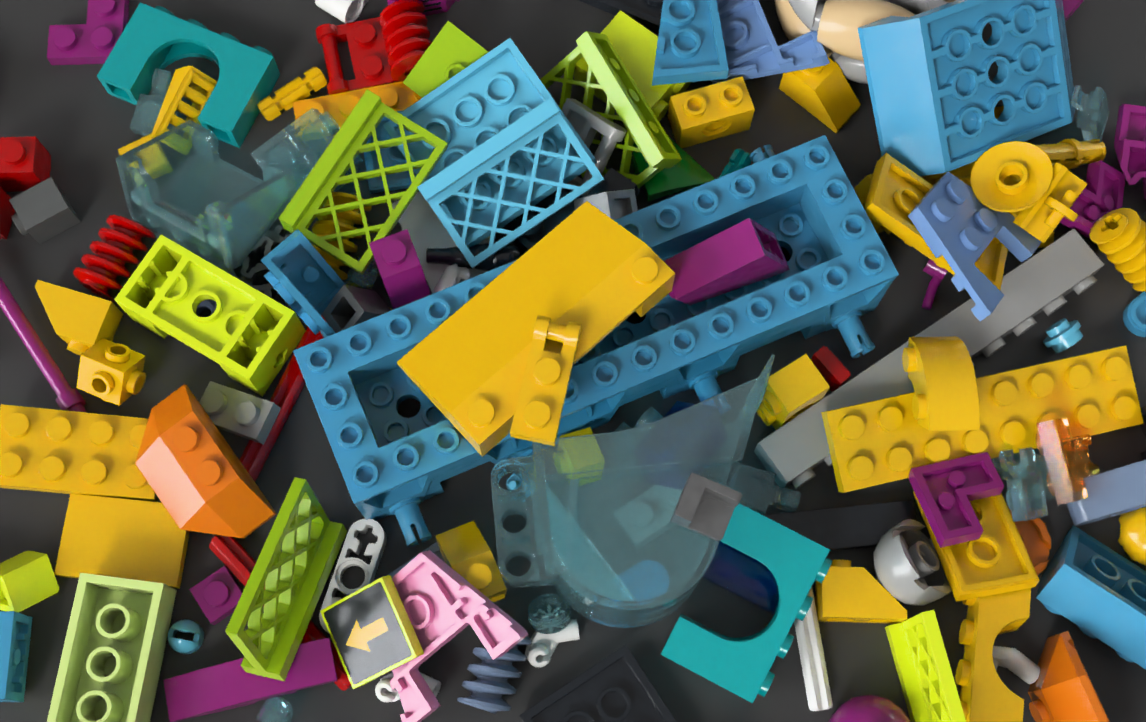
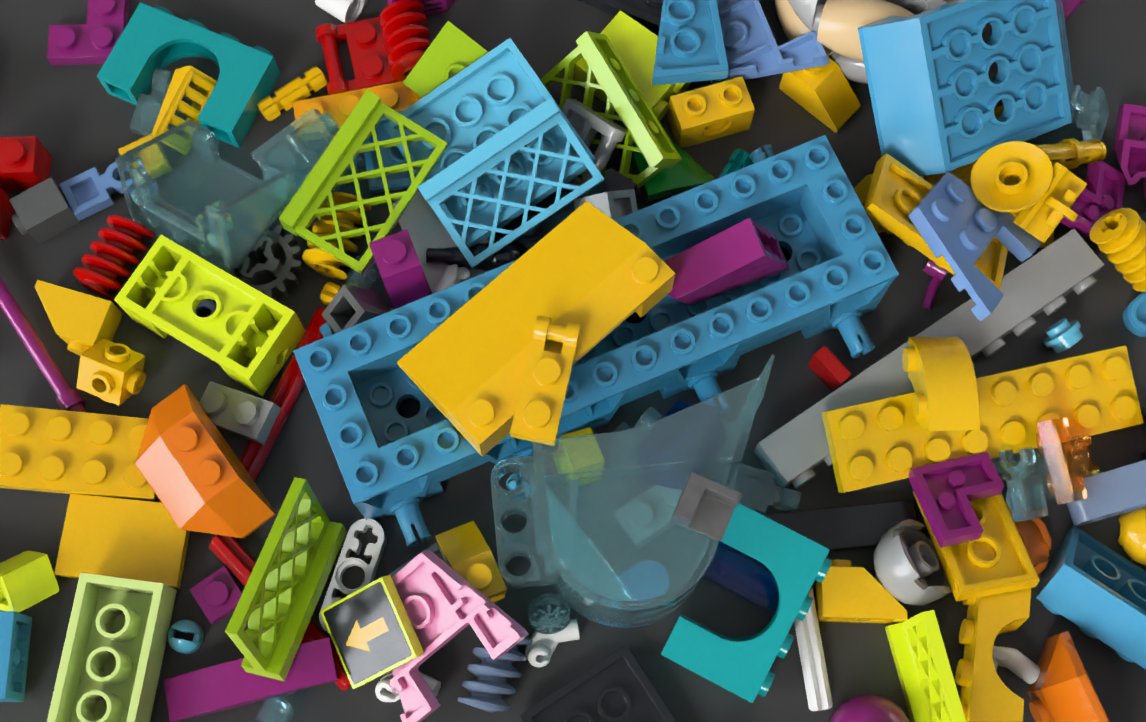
(91, 191): none -> medium blue plate
(303, 279): dark azure bracket -> none
(792, 392): yellow brick -> none

